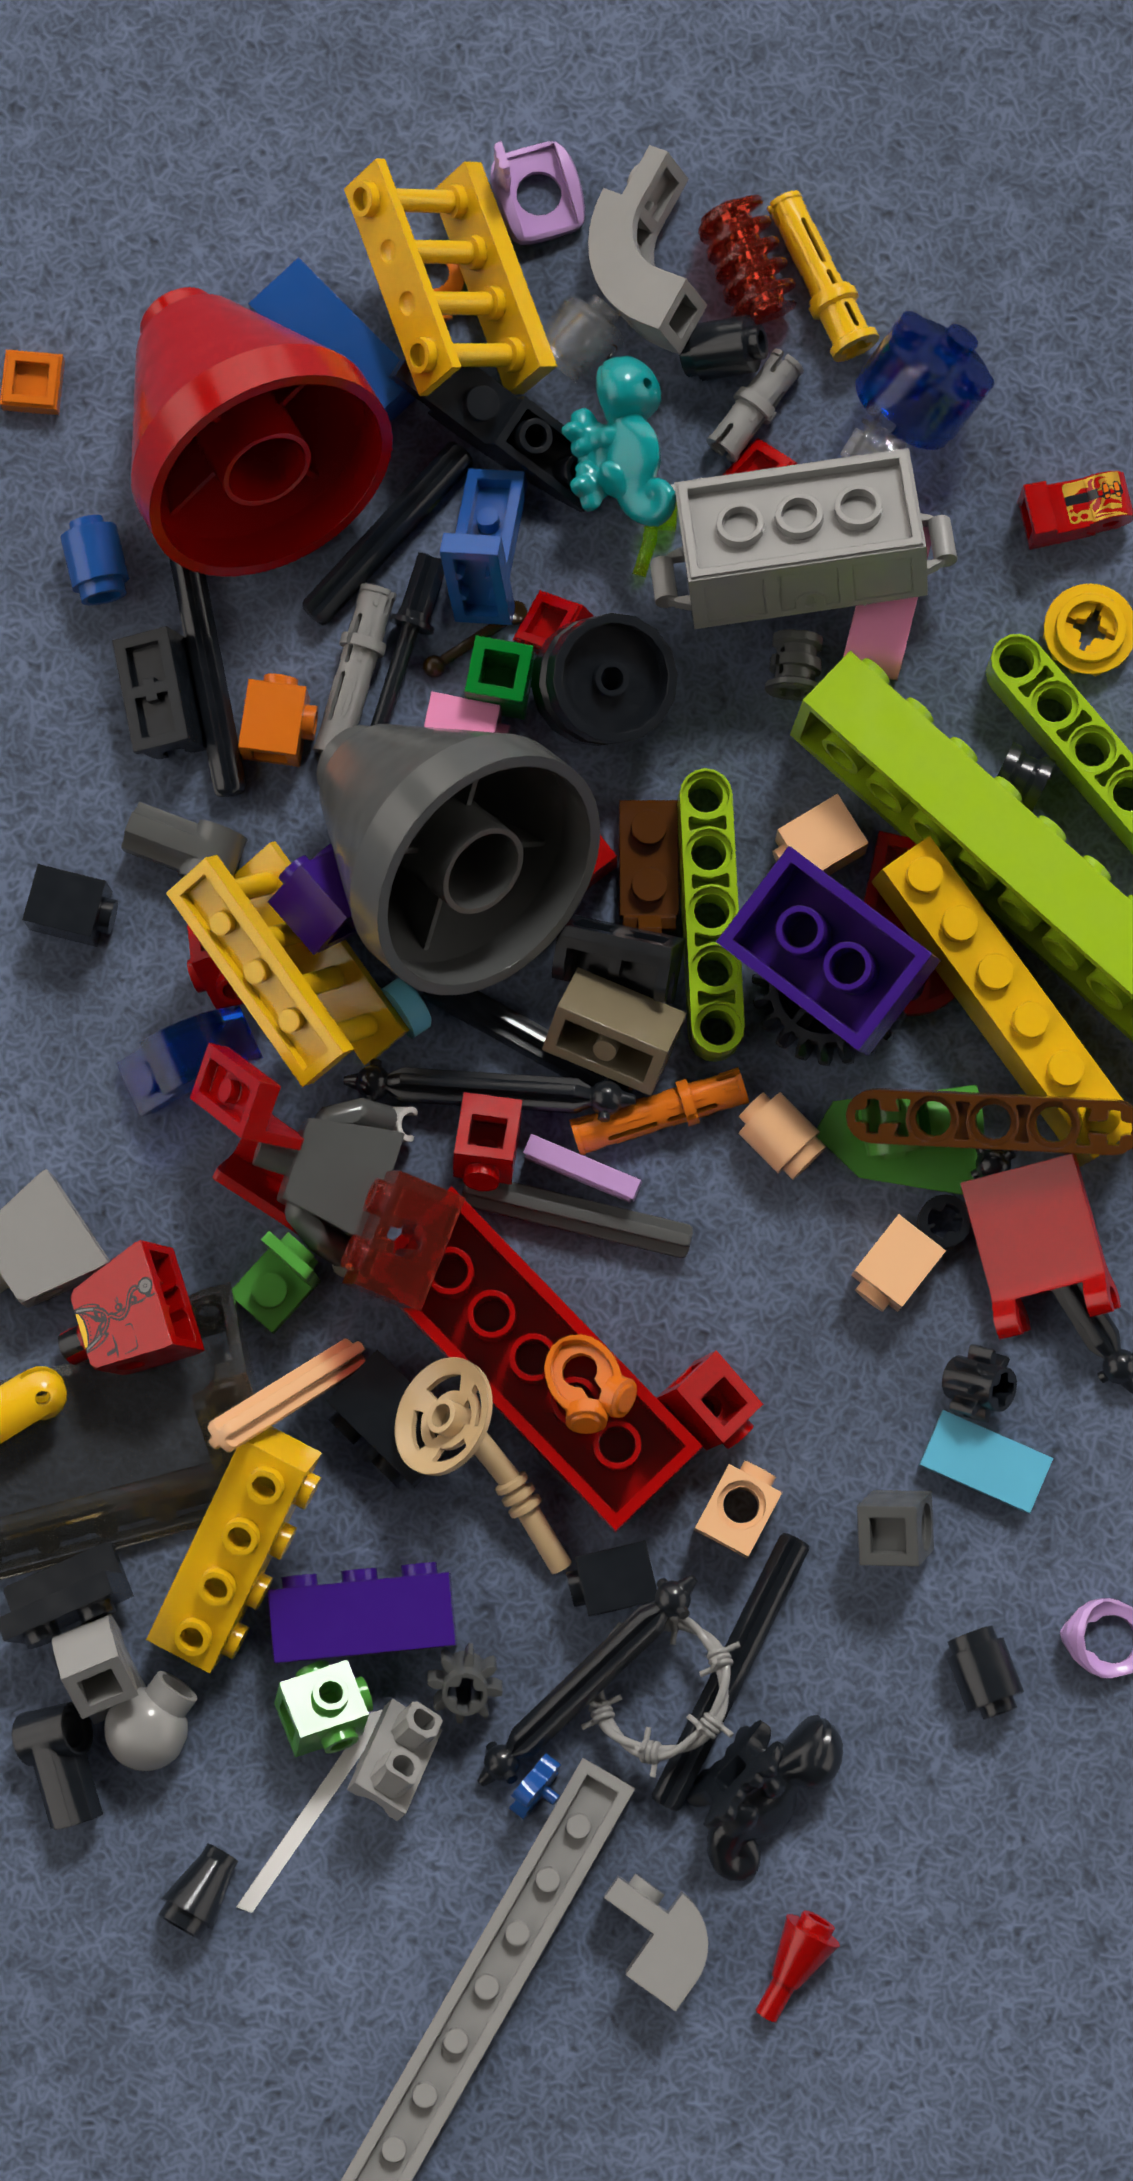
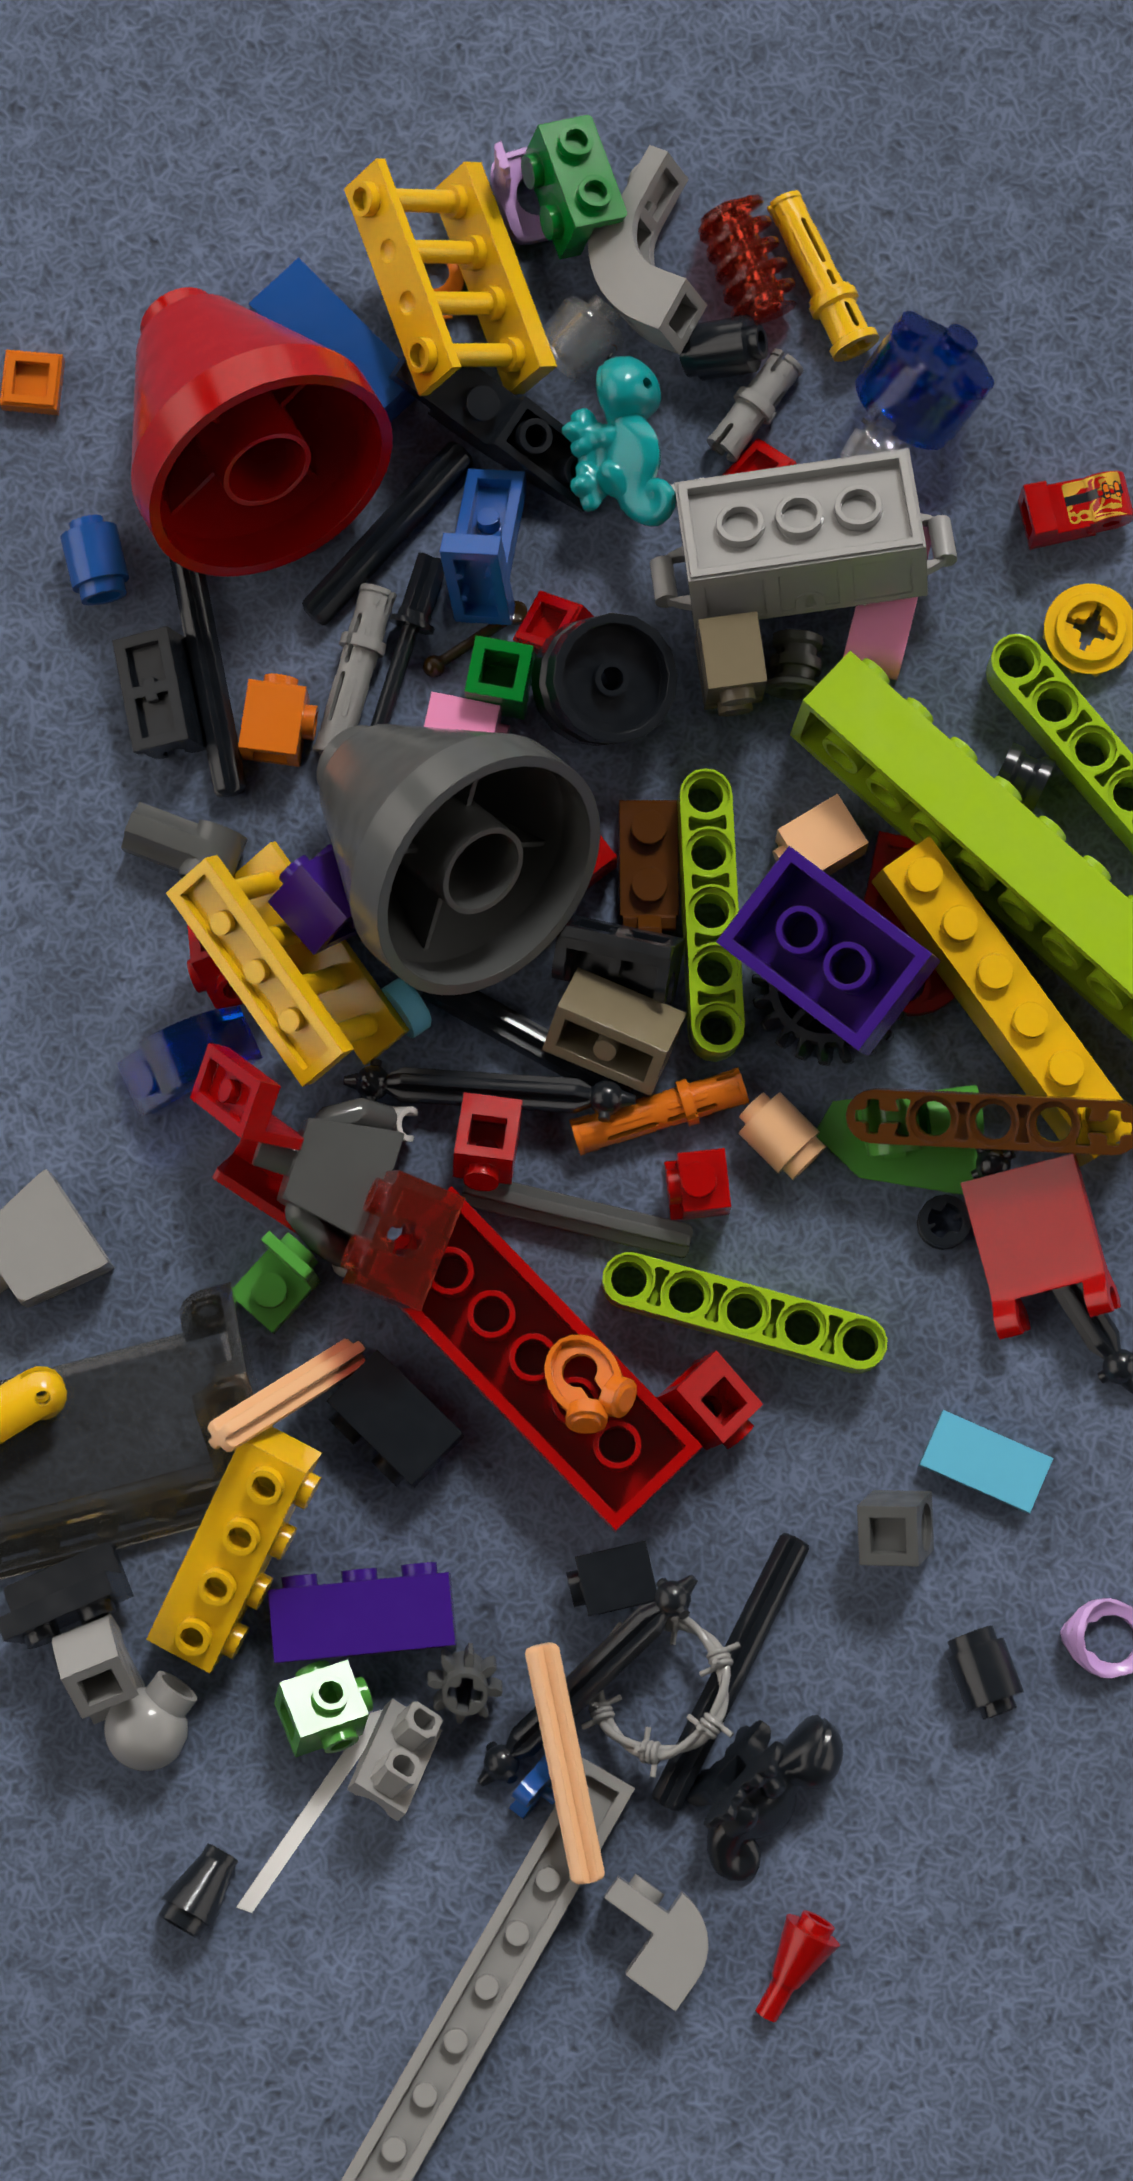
(56, 1746): black piece -> none
(70, 906): black brick -> none
(133, 1314): red torso -> none
(461, 1425): tan dish -> none
(565, 1763): none -> light nougat axle
(571, 183): none -> green bracket
(582, 1169): lavender tile -> none
(649, 543): clear neon green hand -> none
(698, 1185): none -> red brick
(731, 663): none -> dark tan brick
(733, 1535): light nougat brick -> none
(773, 1307): none -> lime beam
(896, 1265): light nougat brick -> none
(979, 1383): black gear -> none

